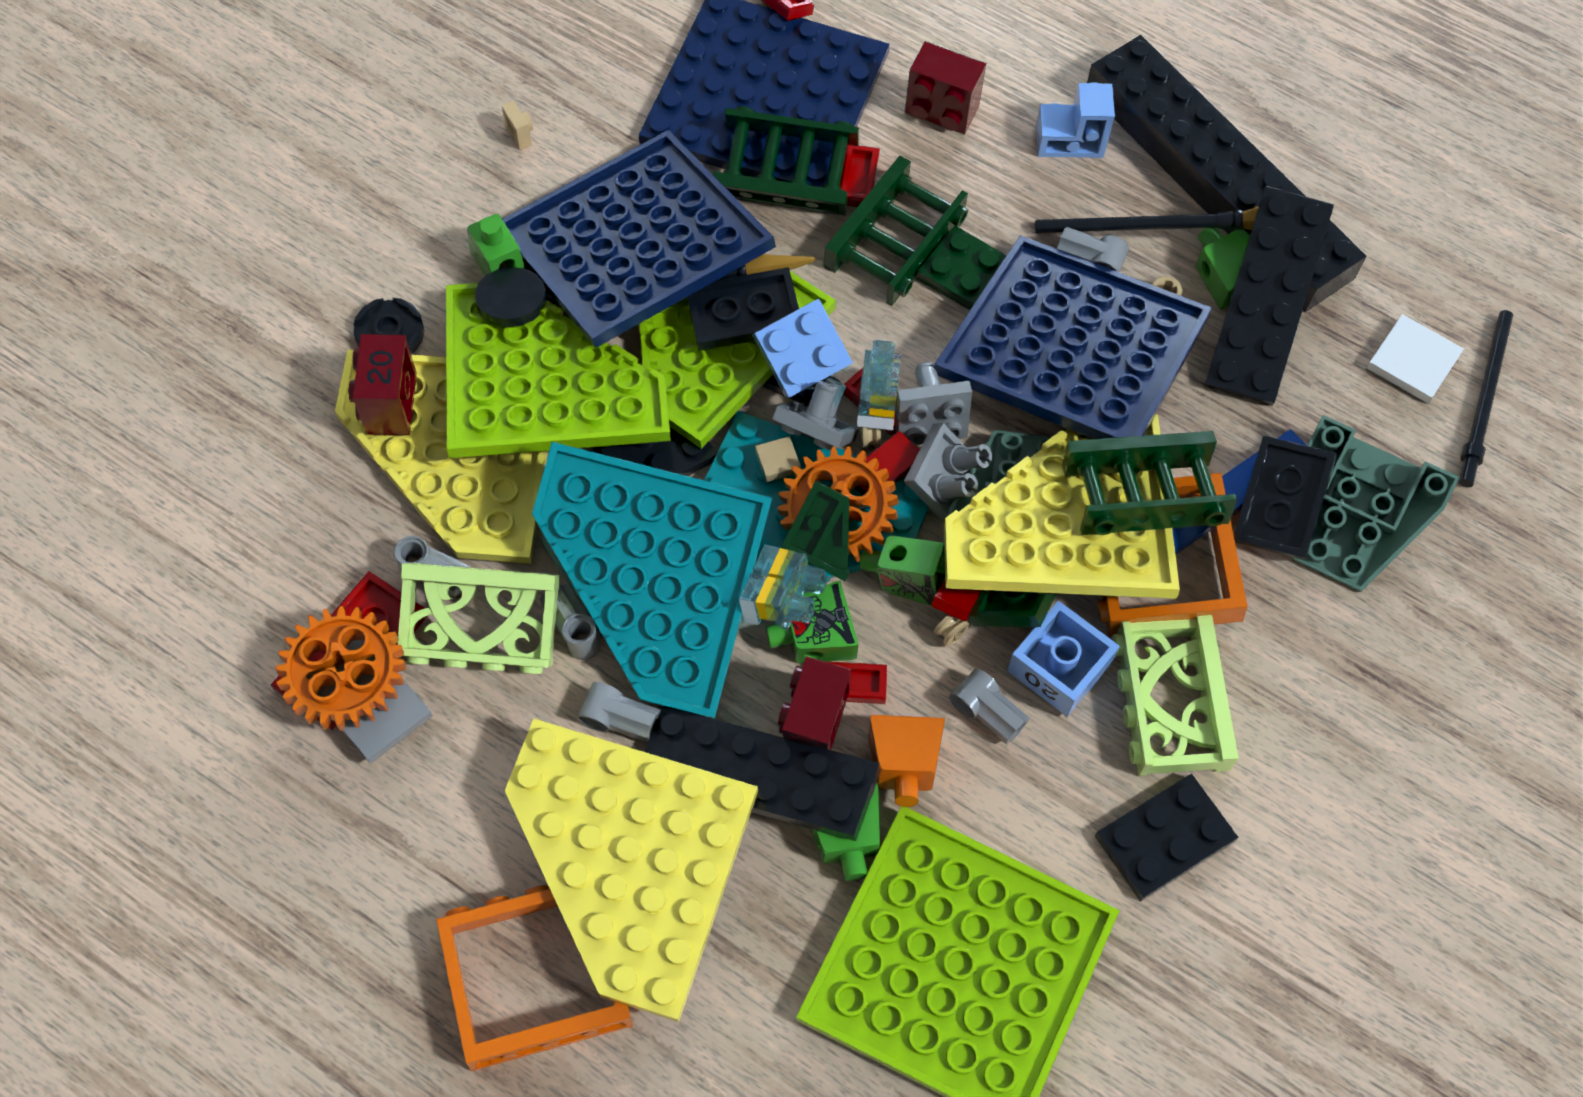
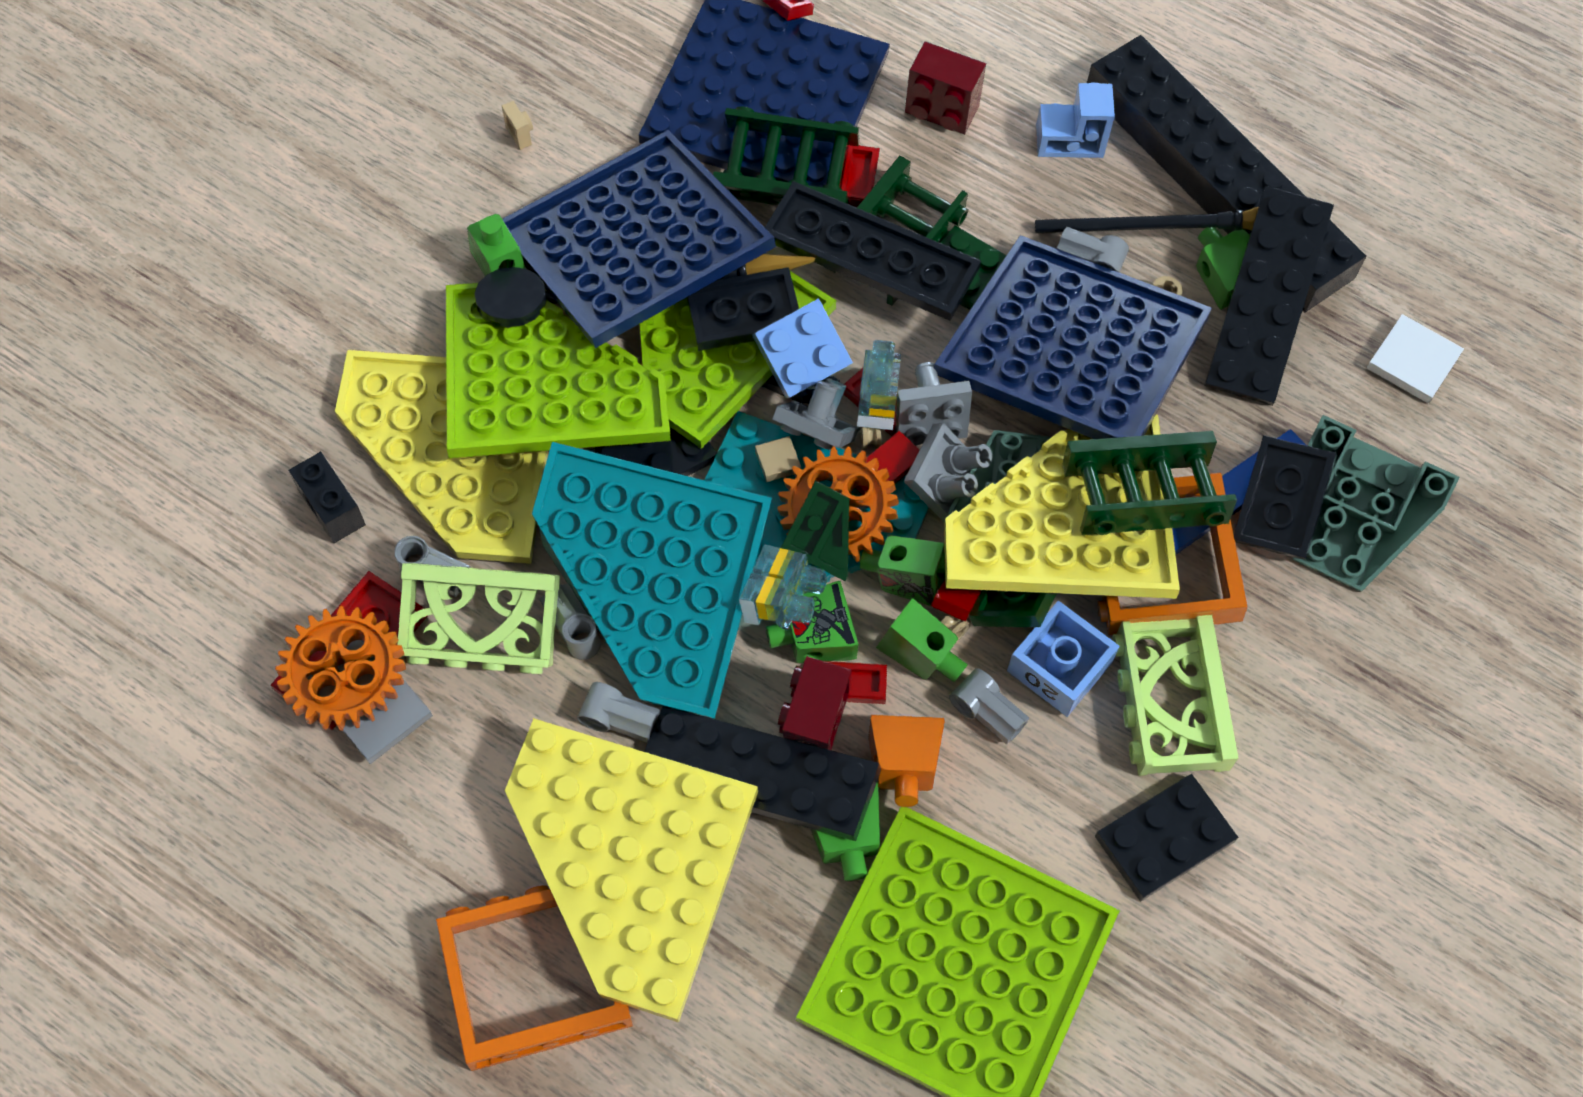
(327, 497): none -> black brick
(383, 384): dark red brick -> none
(390, 318): black tile -> none
(872, 250): none -> black plate
(922, 643): none -> bright green torso
(1474, 451): black bar -> none

